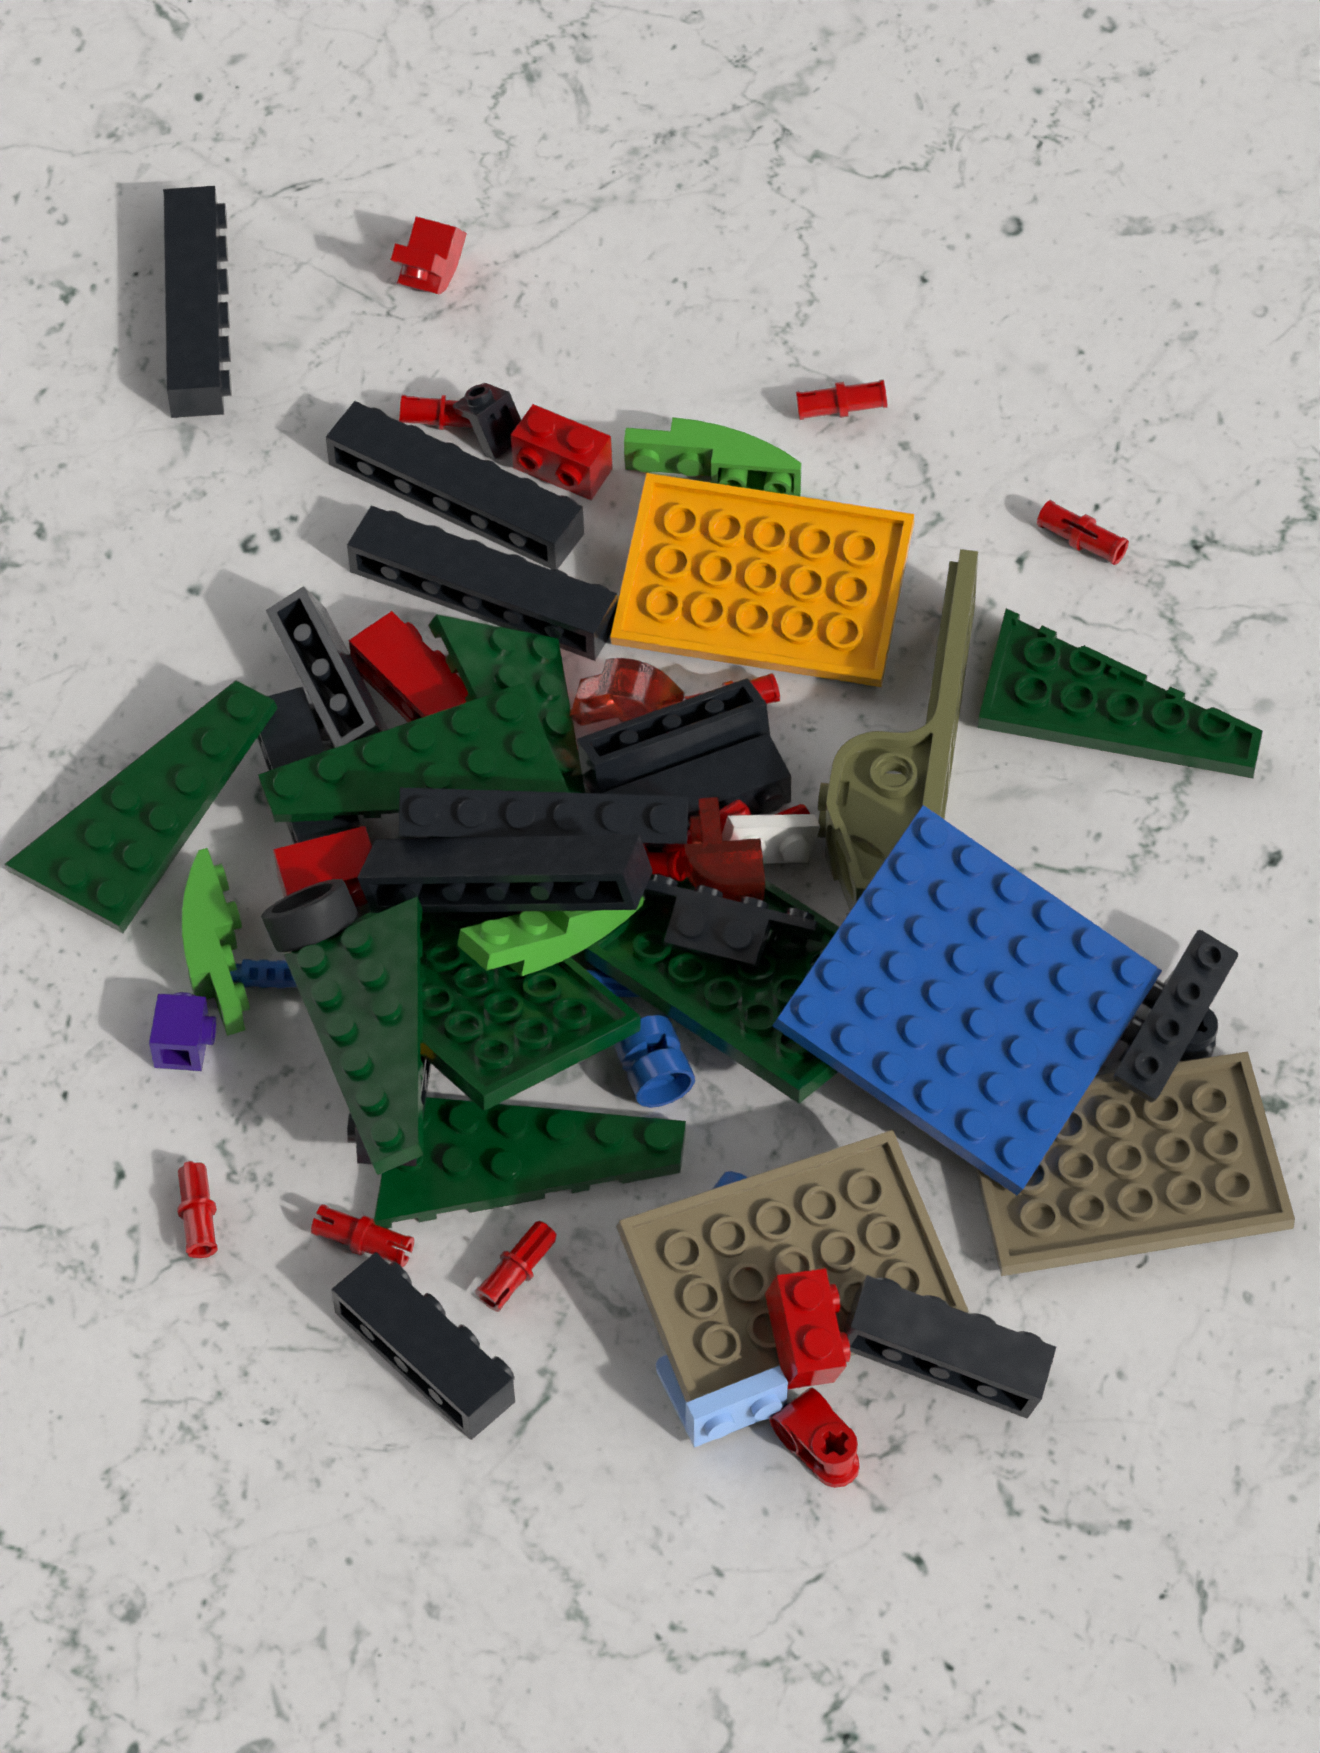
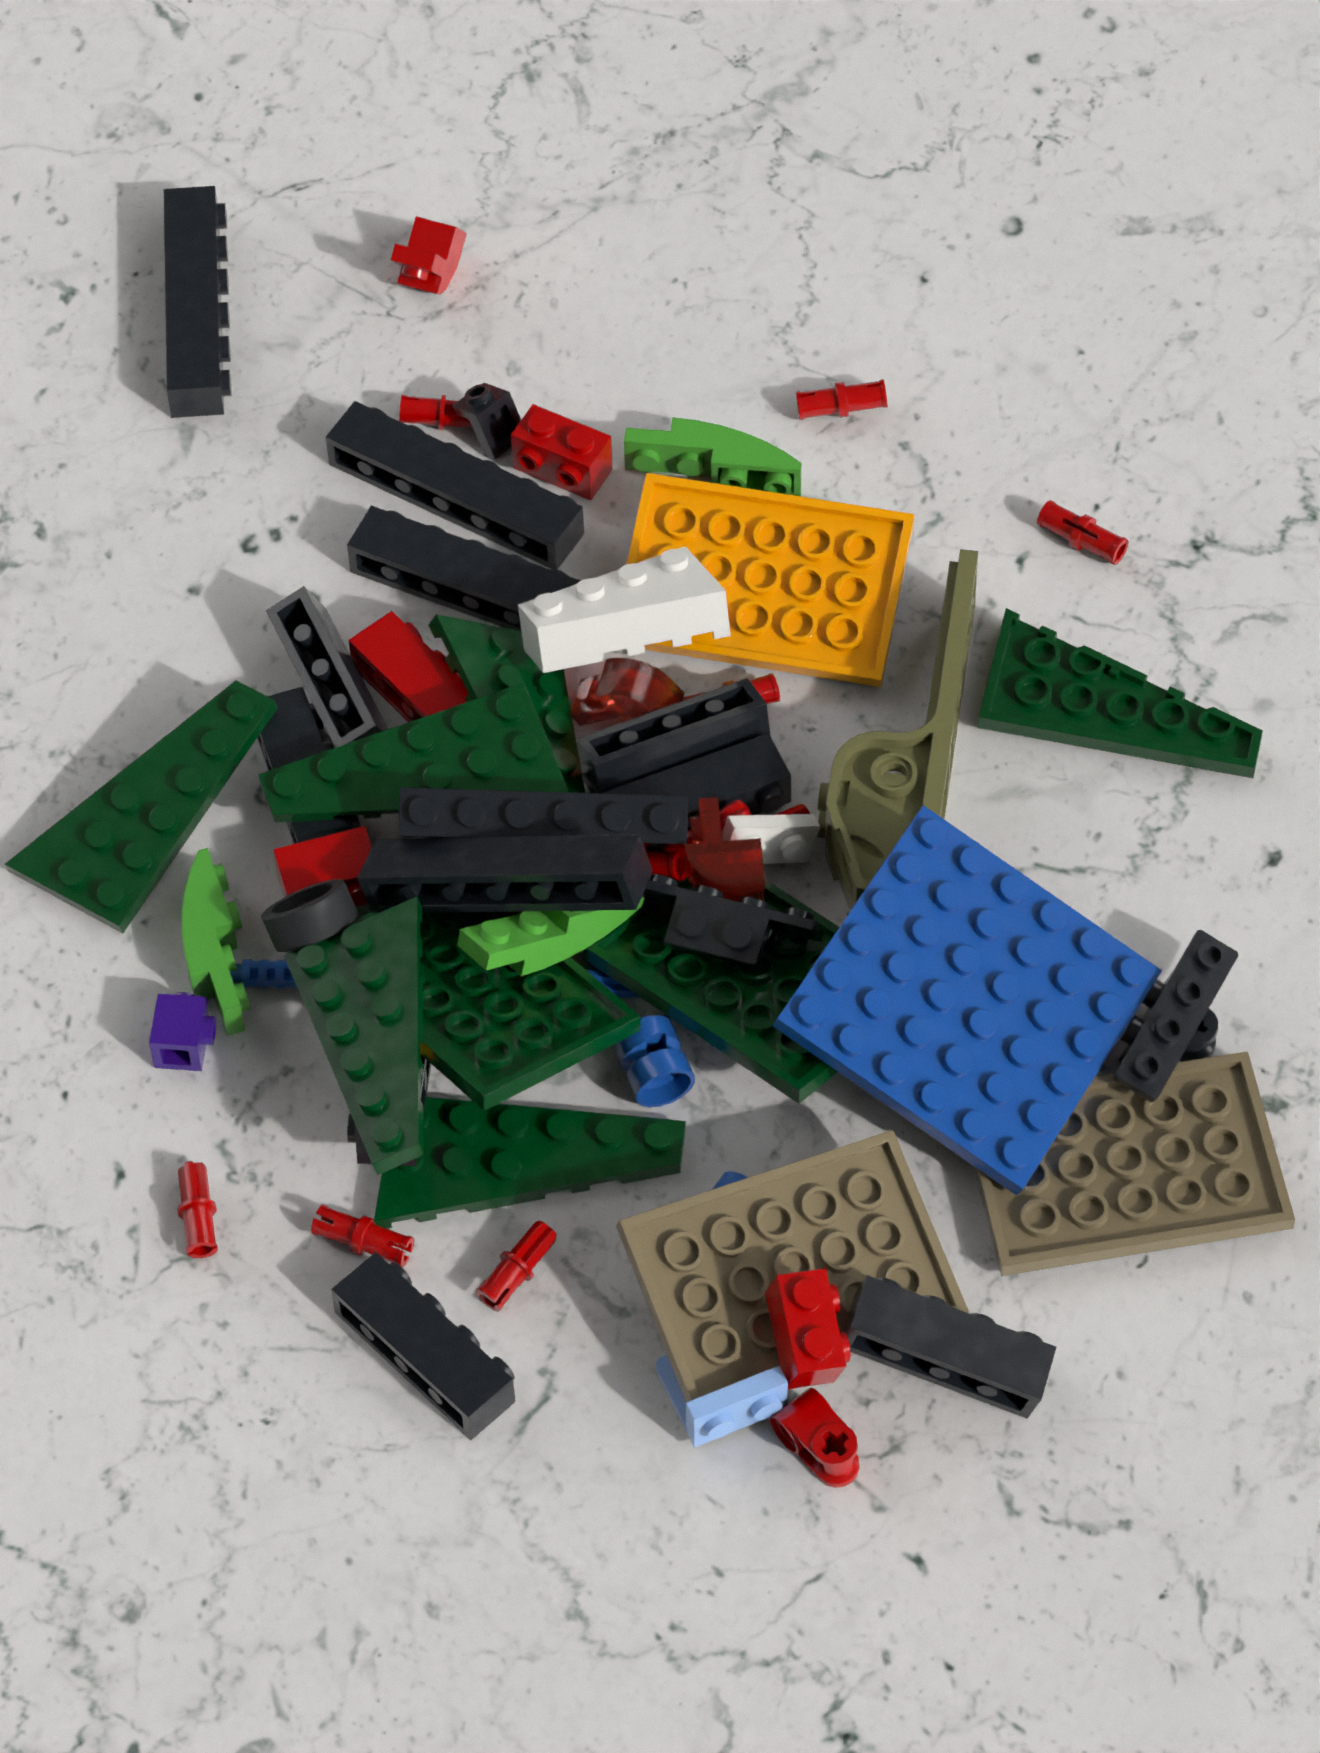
(624, 612): none -> white wedge

